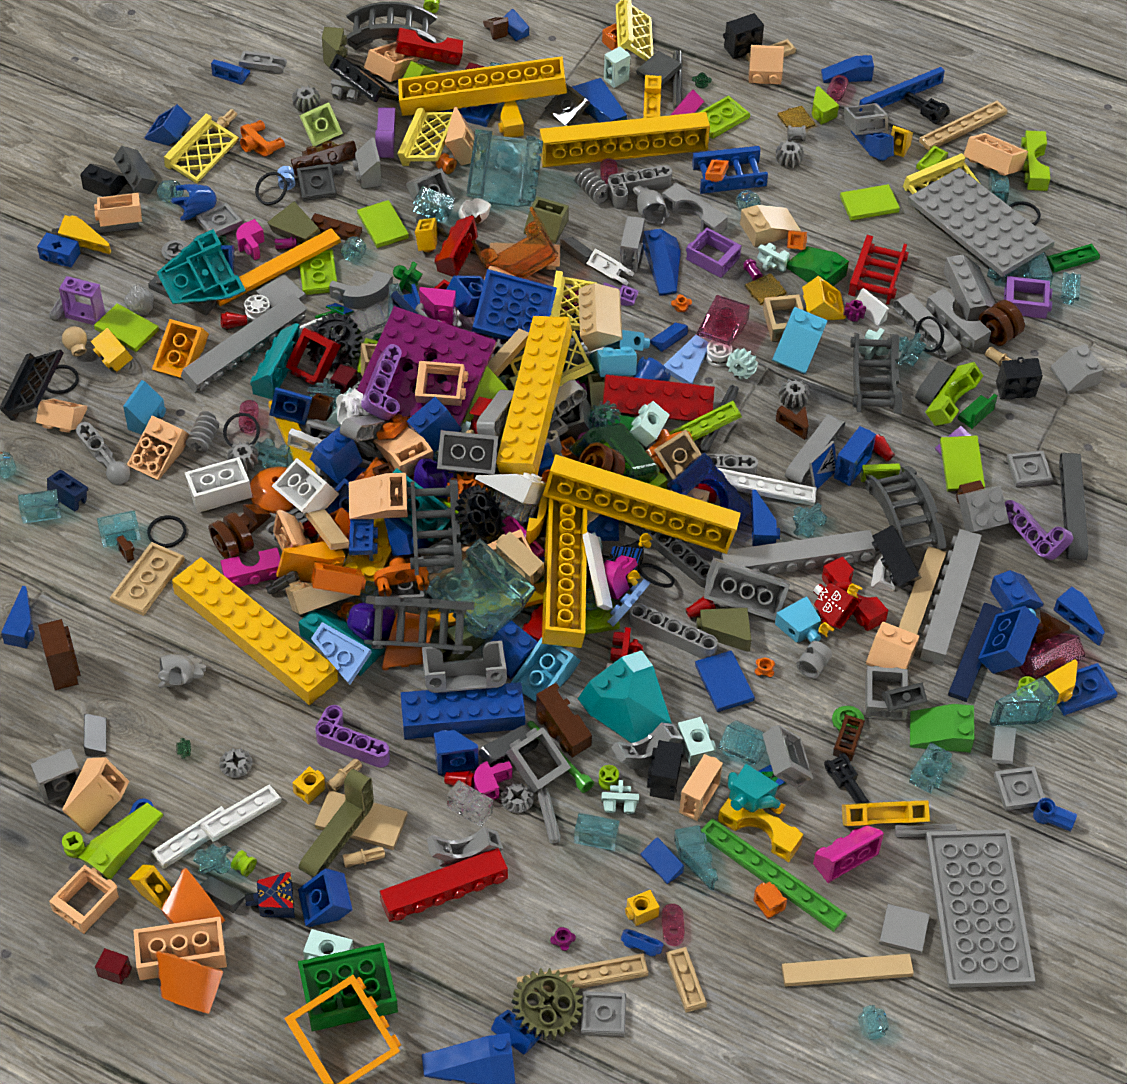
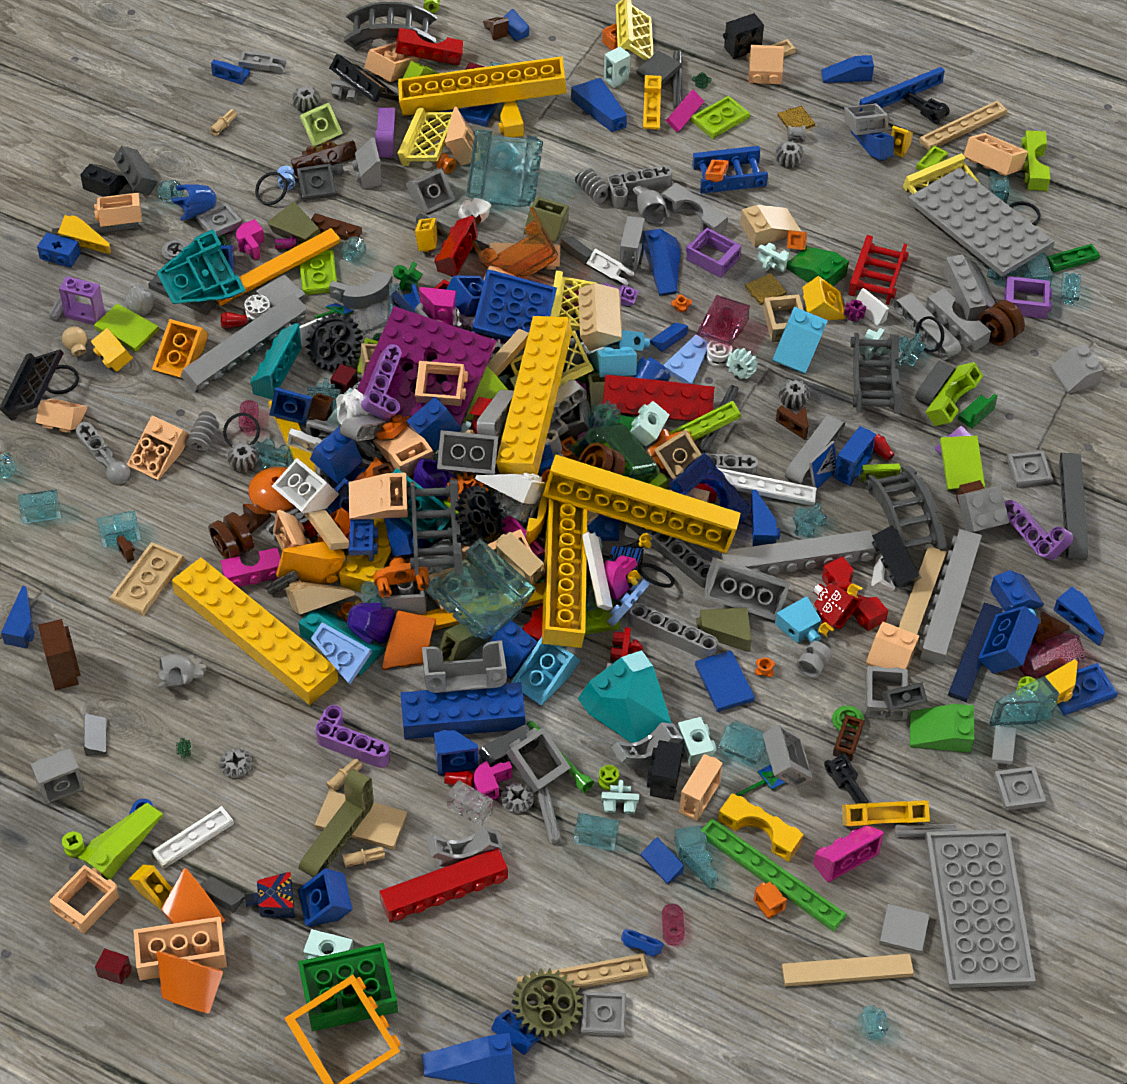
(68, 488): dark blue hinge -> none
(95, 793): light nougat slope -> none
(141, 406): dark azure slope -> none
(163, 518): black piece -> none
(169, 126): blue slope -> none
(188, 143): light yellow fence -> none
(213, 859): clear light blue hips -> none
(218, 484): white slope -> none
(241, 813): white tile -> none
(243, 863): lime wheel -> none
(253, 141): orange connector -> none
(309, 792): yellow brick -> none
(325, 362): red window -> none
(333, 43): olive slope -> none
(337, 578): orange window -> none
(382, 224): lime tile -> none
(423, 605): dark grey fence -> none
(433, 204): clear light blue brick -> none
(561, 722): reddish brown wedge -> none
(563, 933): magenta plate -> none
(567, 106): dark grey tile -> none
(607, 168): clear pink plate -> none
(624, 139): yellow brick -> none
(643, 900): yellow brick -> none
(685, 979): tan tile -> none
(701, 604): red cone -> none
(747, 199): clear light blue head -> none
(750, 266): magenta pin -> none
(753, 791): teal torso -> none
(824, 107): lime slope -> none
(837, 87): clear pink plate -> none
(869, 202): lime tile -> none
(929, 767): clear light blue brick -> none
(996, 356): tan axle -> none
(1019, 378): black brick -> none
(1054, 815): blue piece -> none

